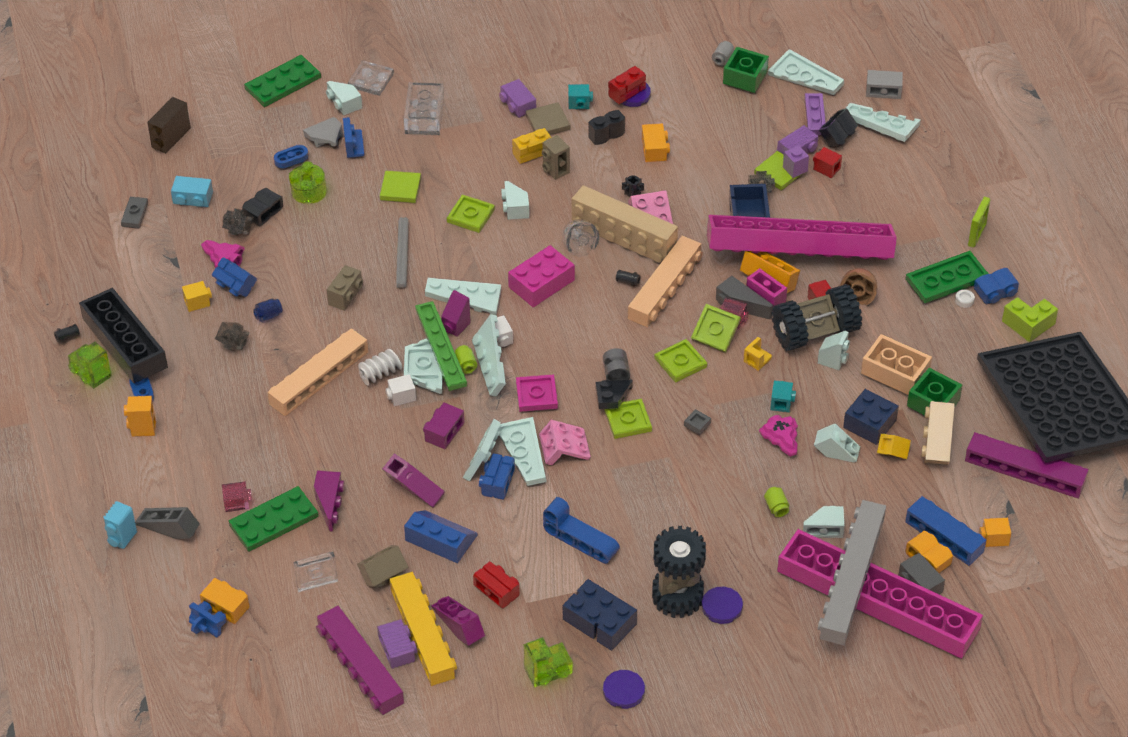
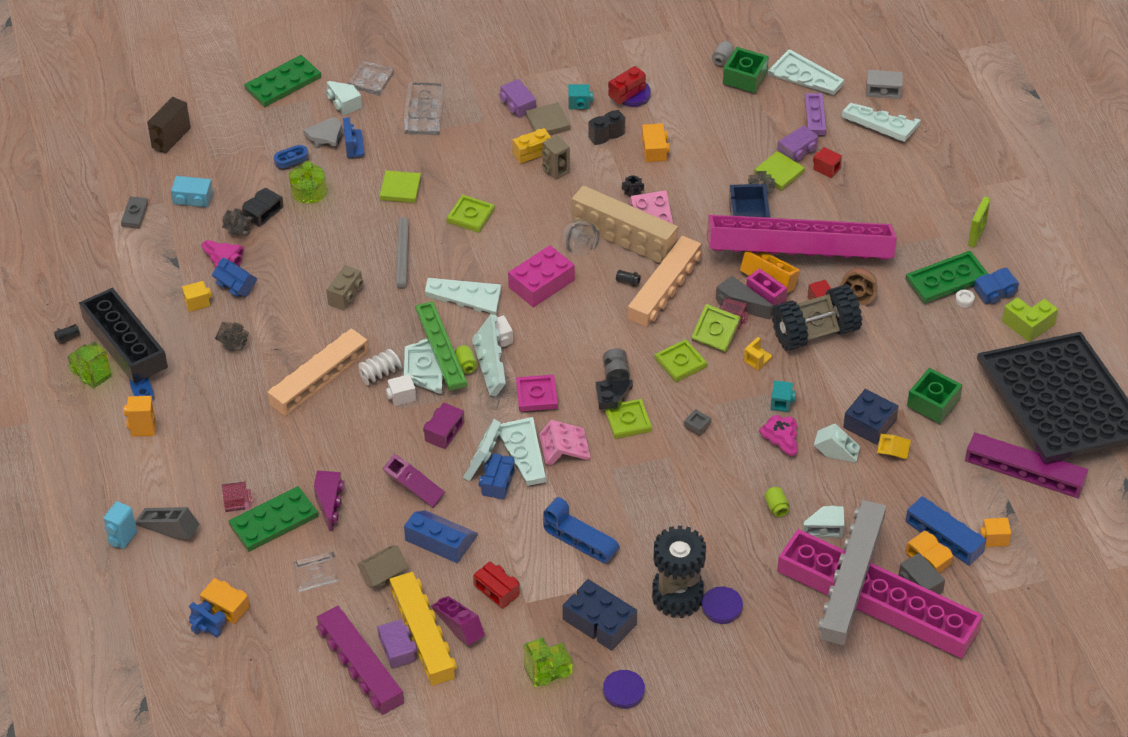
(267, 309): clear blue brick -> none
(456, 313): magenta slope -> none
(516, 201): light aqua slope -> none
(795, 161): medium lavender brick -> none
(834, 350): light aqua slope -> none
(838, 128): black brick -> none
(895, 364): light nougat brick -> none
(938, 433): tan brick -> none

